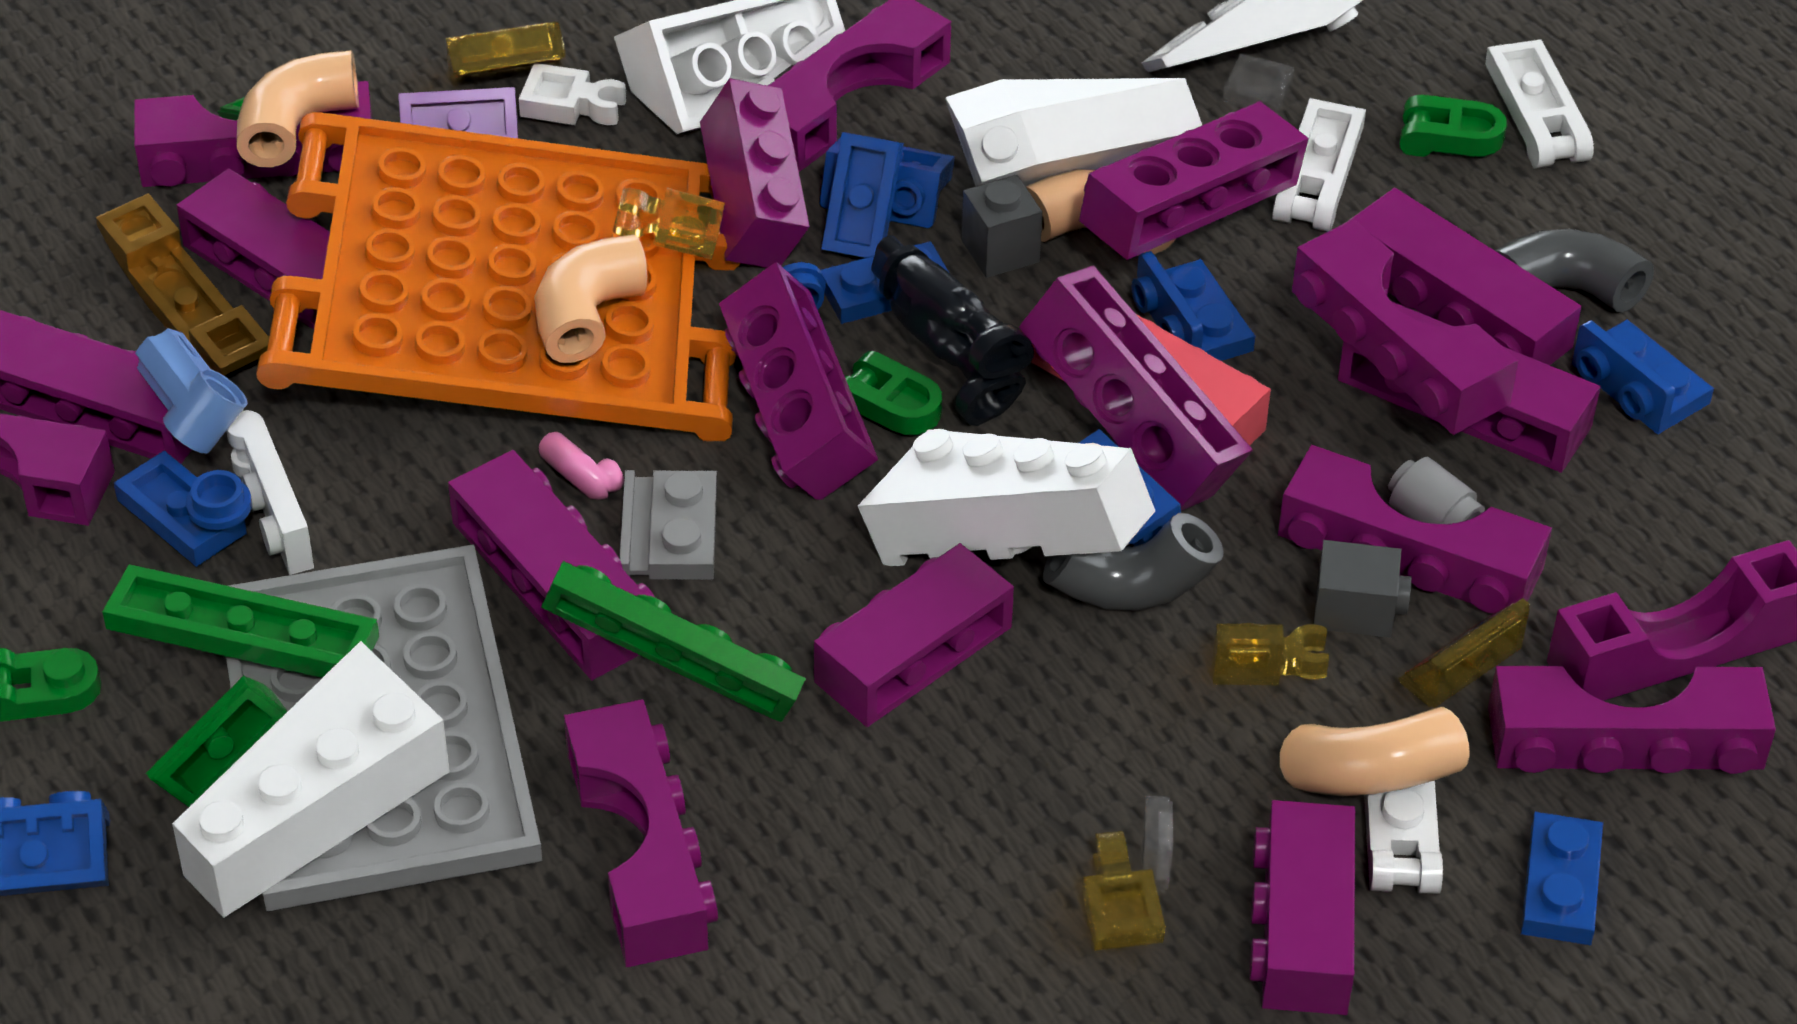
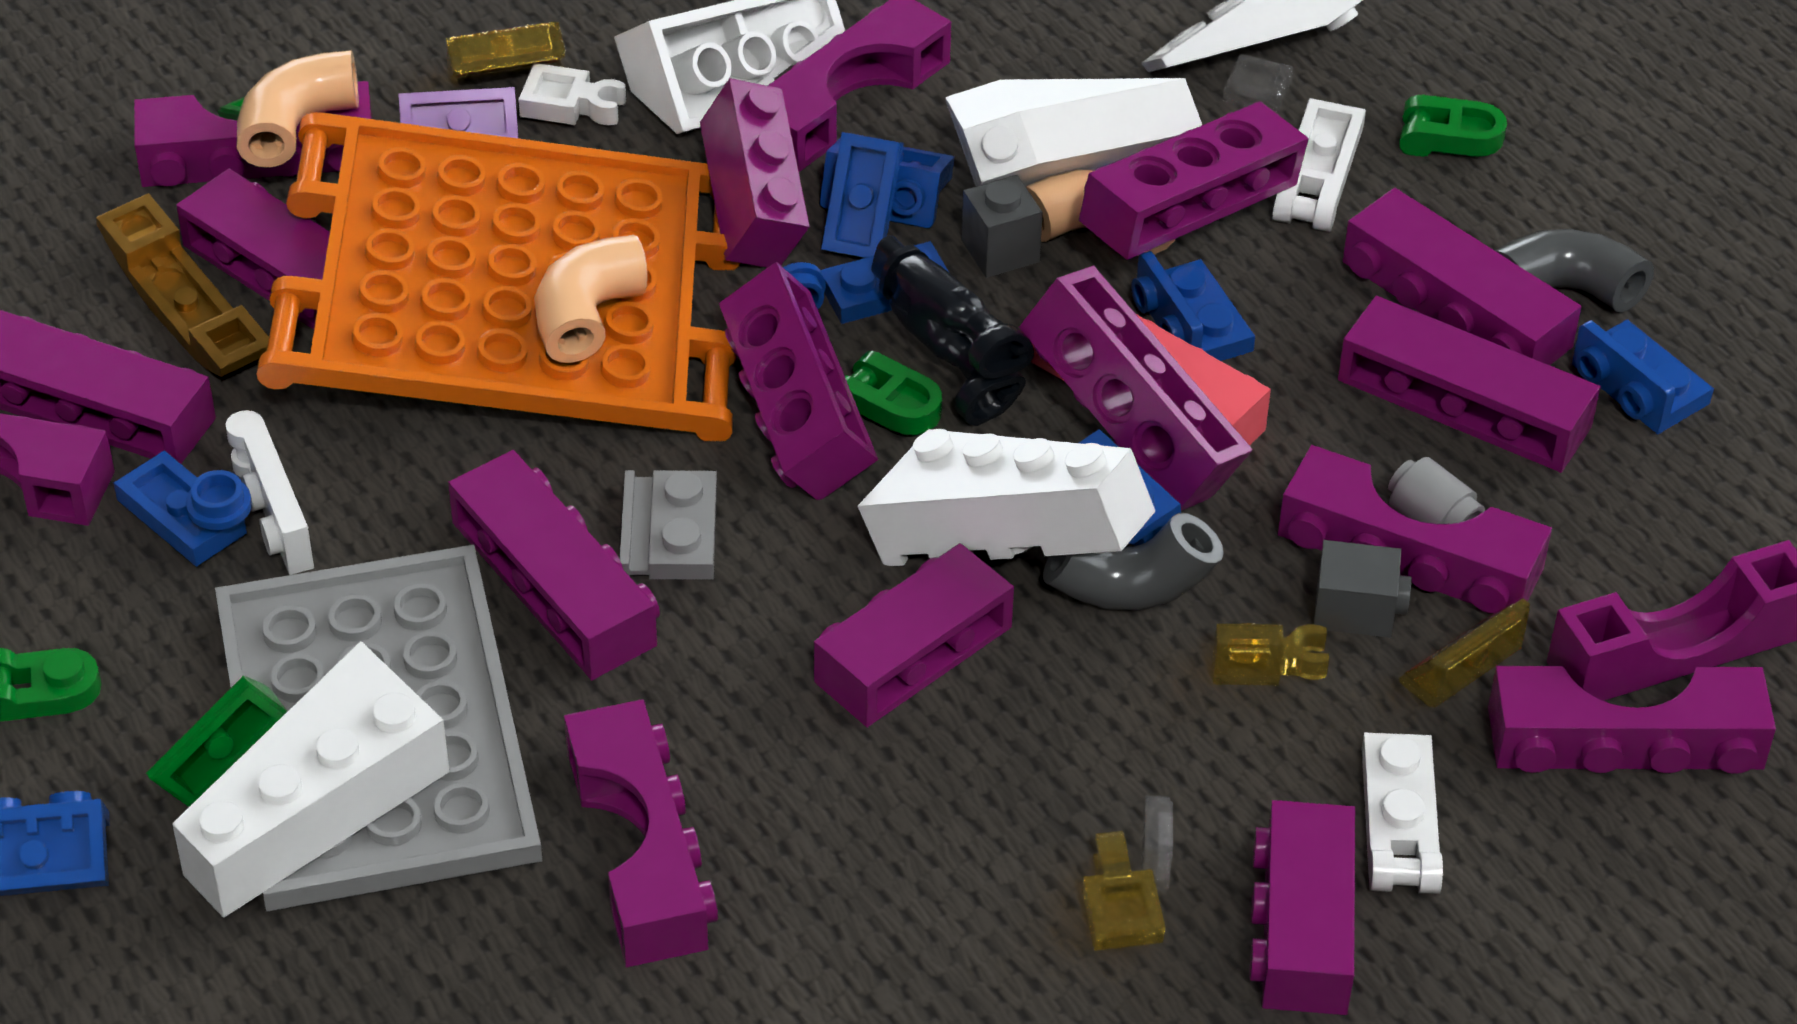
(197, 398): medium blue piece -> none
(235, 621): green plate -> none
(579, 469): bright pink arm -> none
(680, 220): clear yellow plate -> none
(691, 650): green plate -> none
(1375, 756): light nougat cylinder -> none
(1448, 370): magenta arch -> none
(1539, 103): white plate -> none
(1562, 878): blue plate -> none

